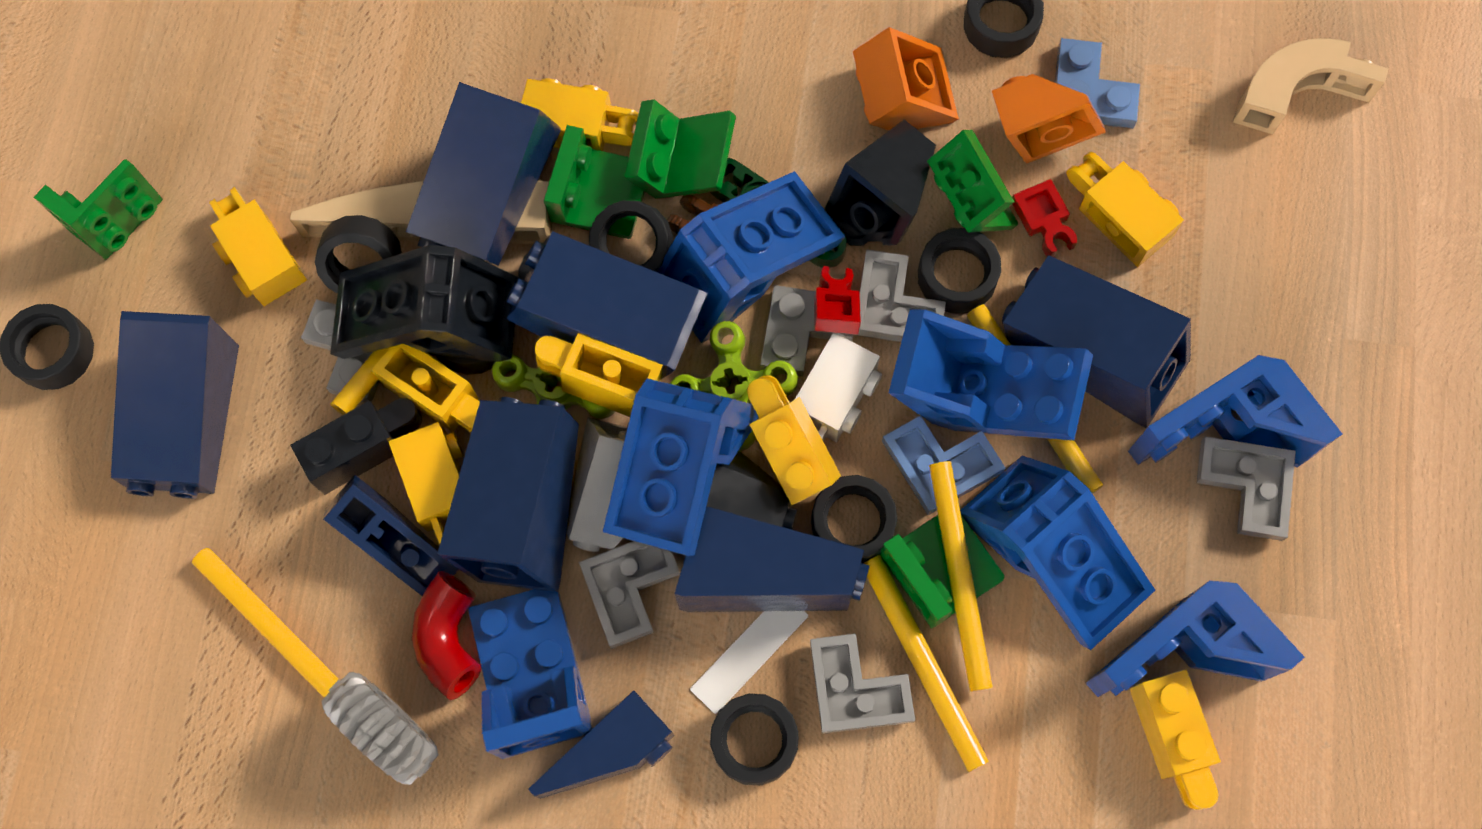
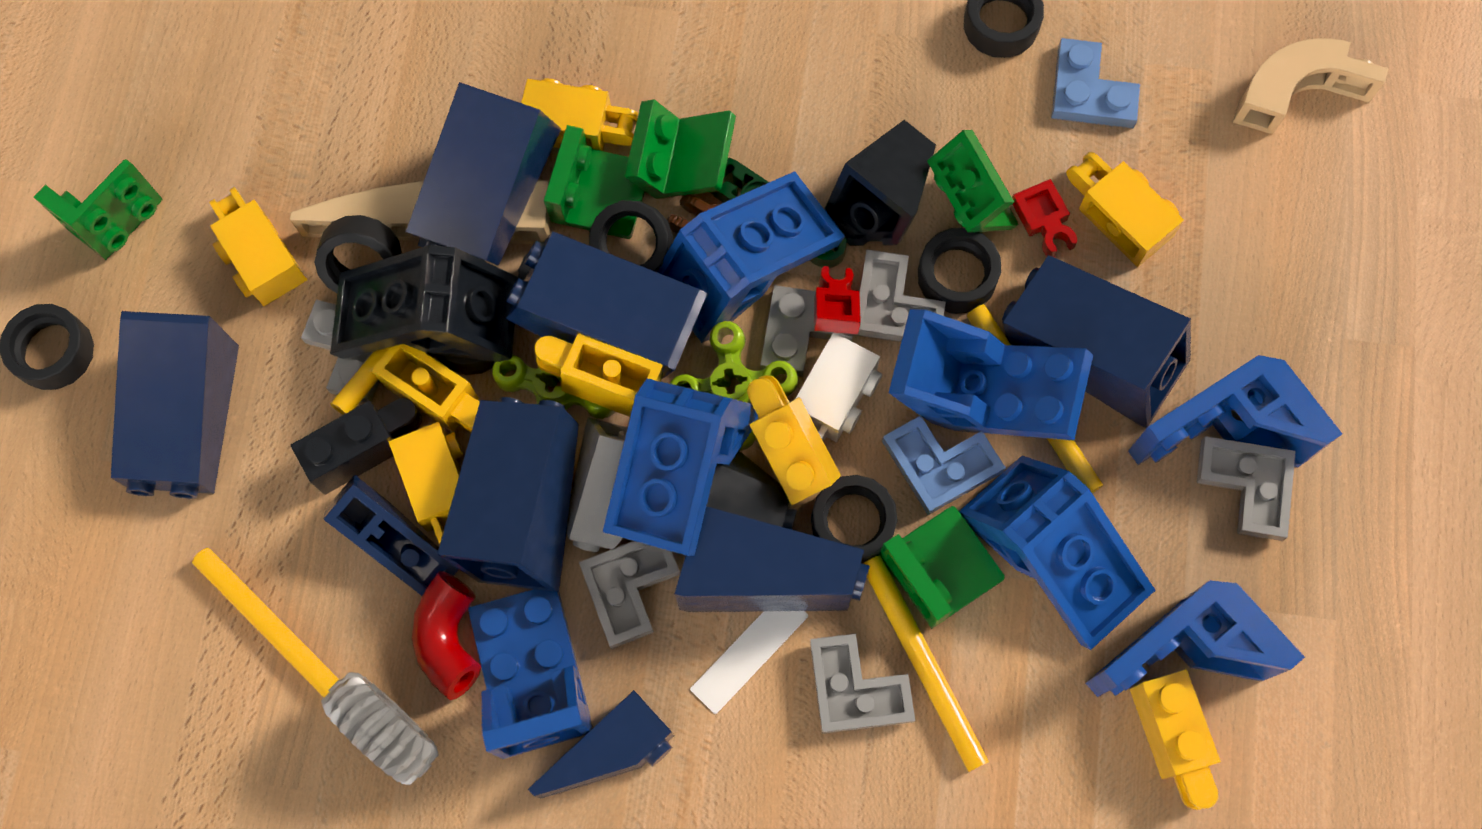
(721, 726): black tyre -> none
(904, 81): orange slope -> none
(960, 576): yellow piece -> none
(1044, 116): orange slope -> none

